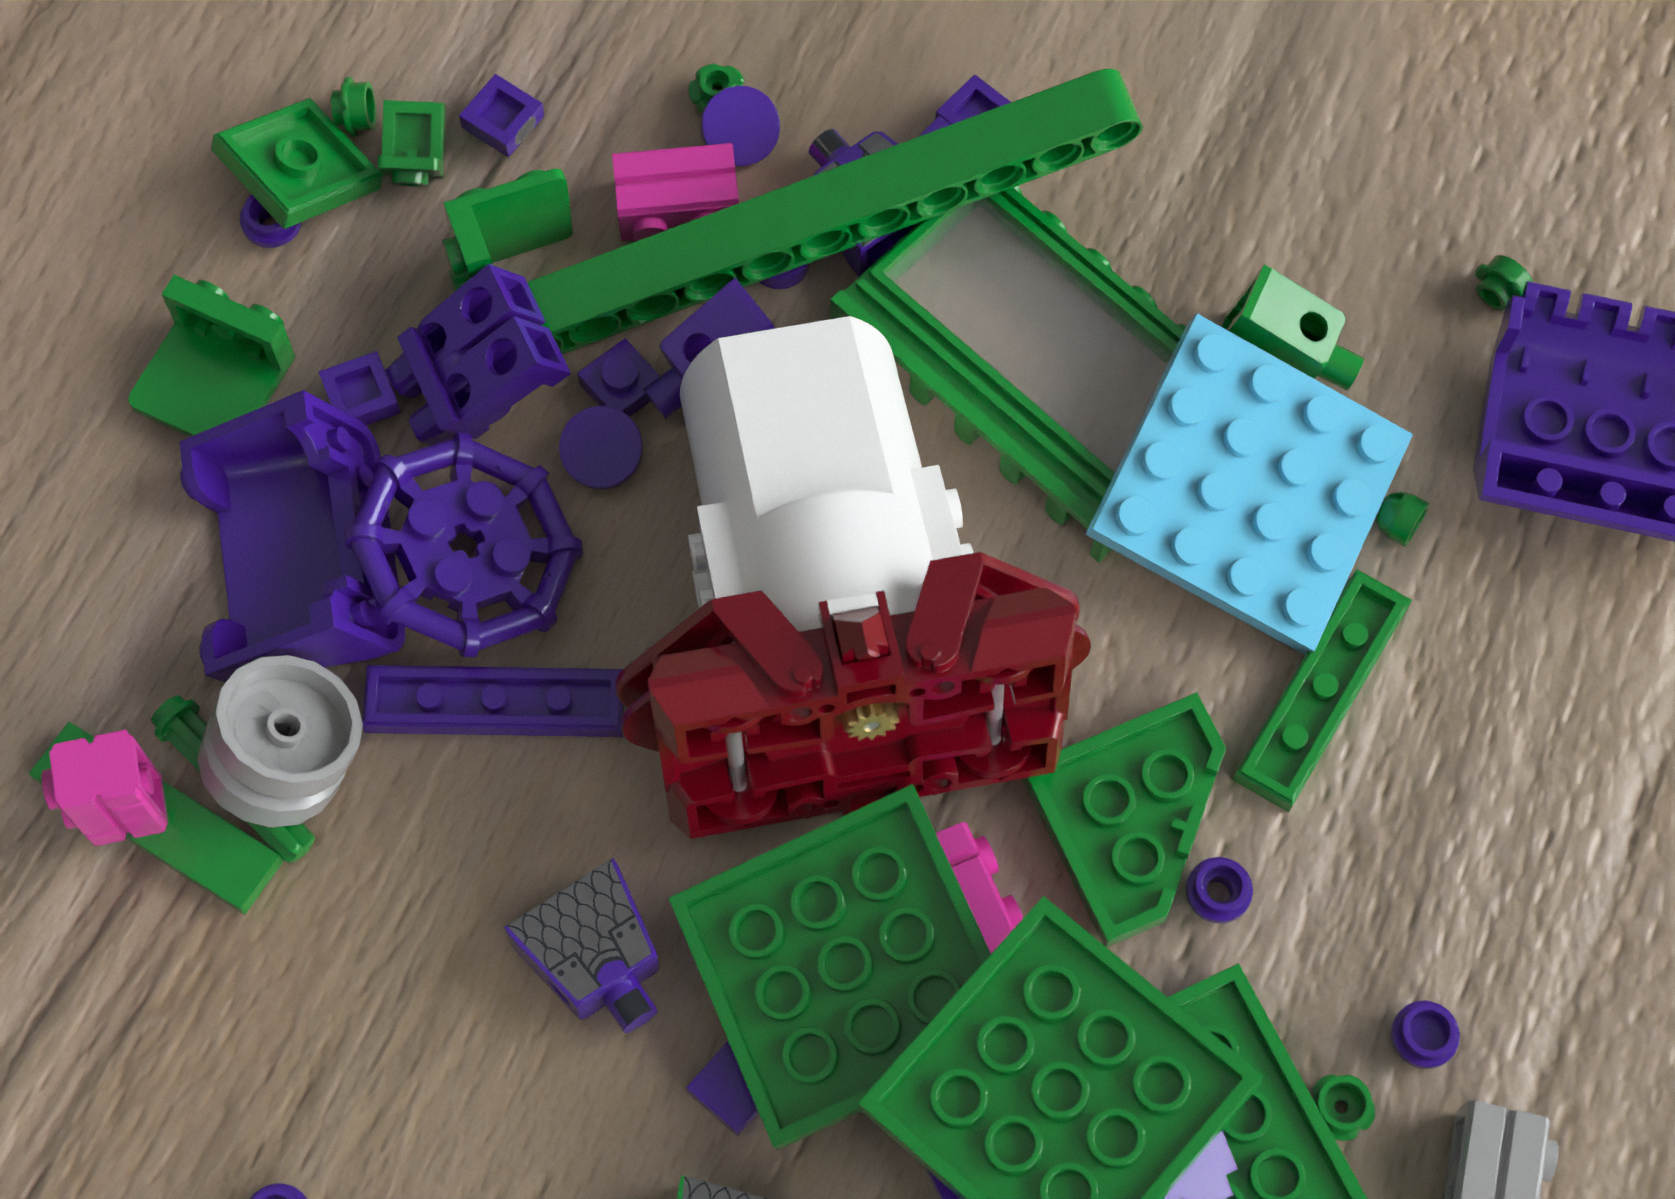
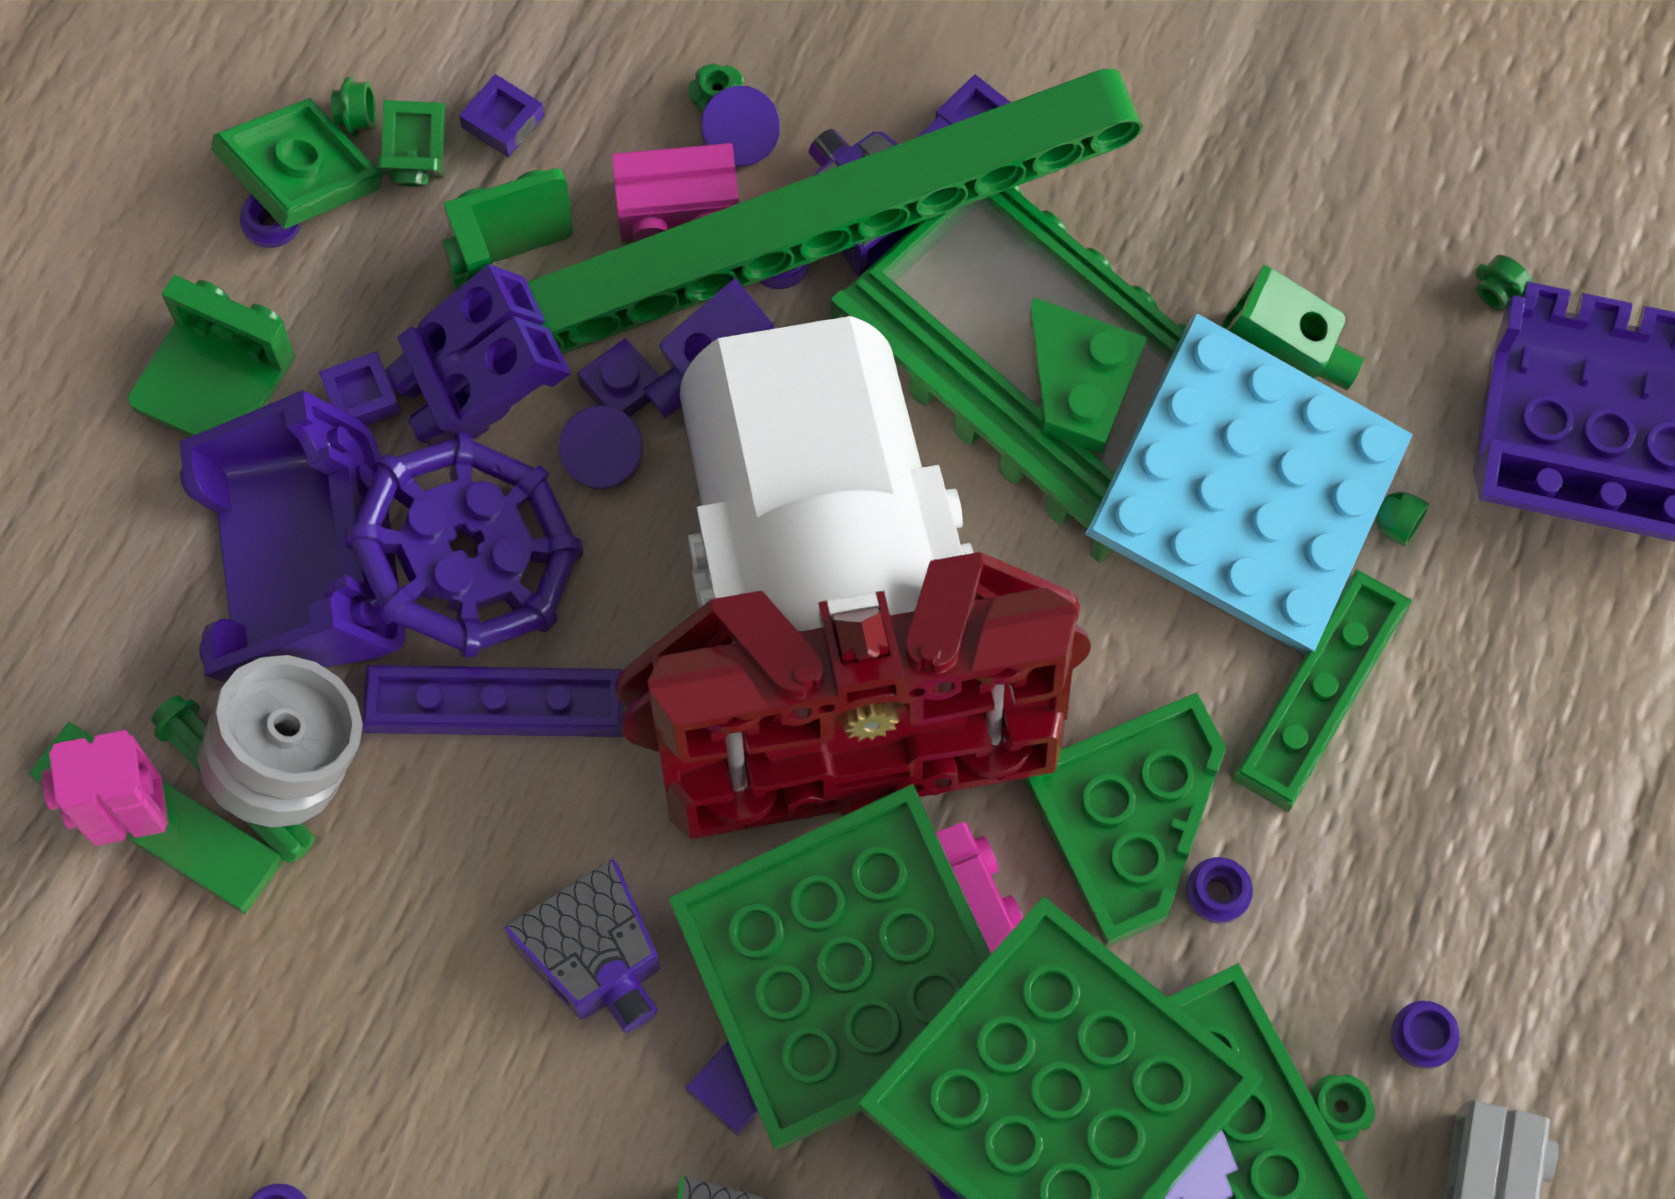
(1081, 372): none -> green wing

